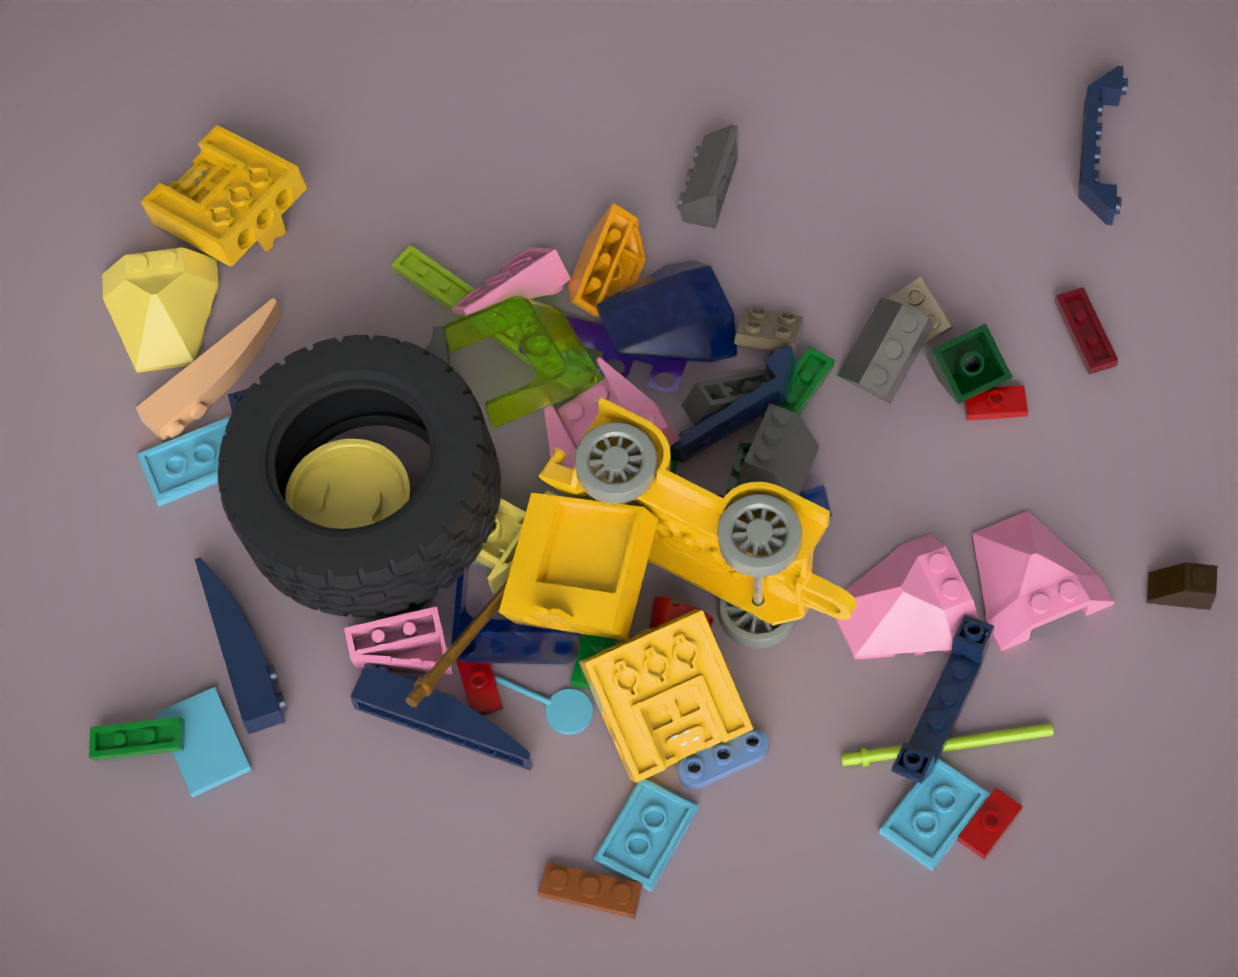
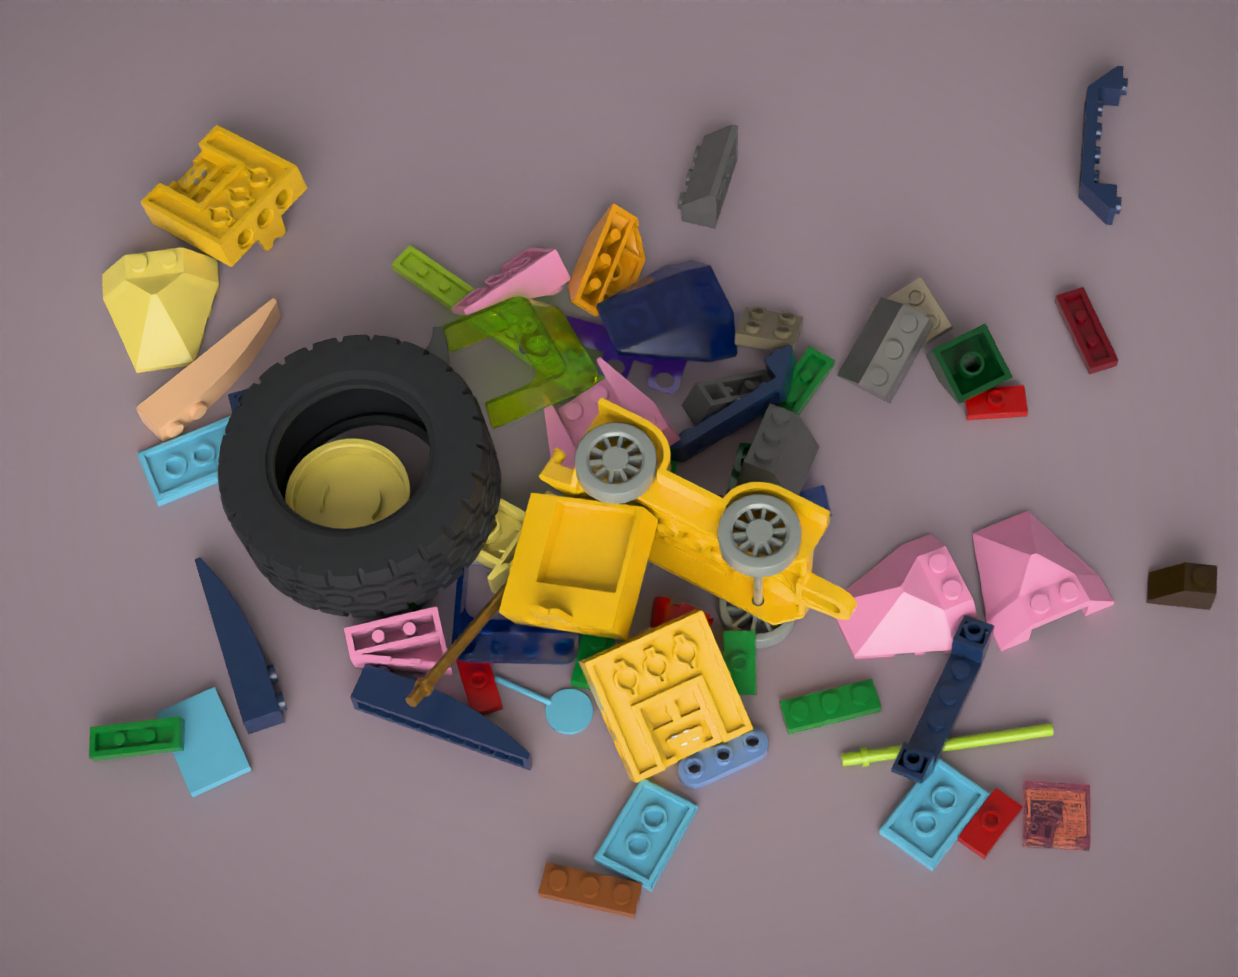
(740, 659): none -> green plate
(830, 706): none -> green plate
(1056, 815): none -> clear pink tile

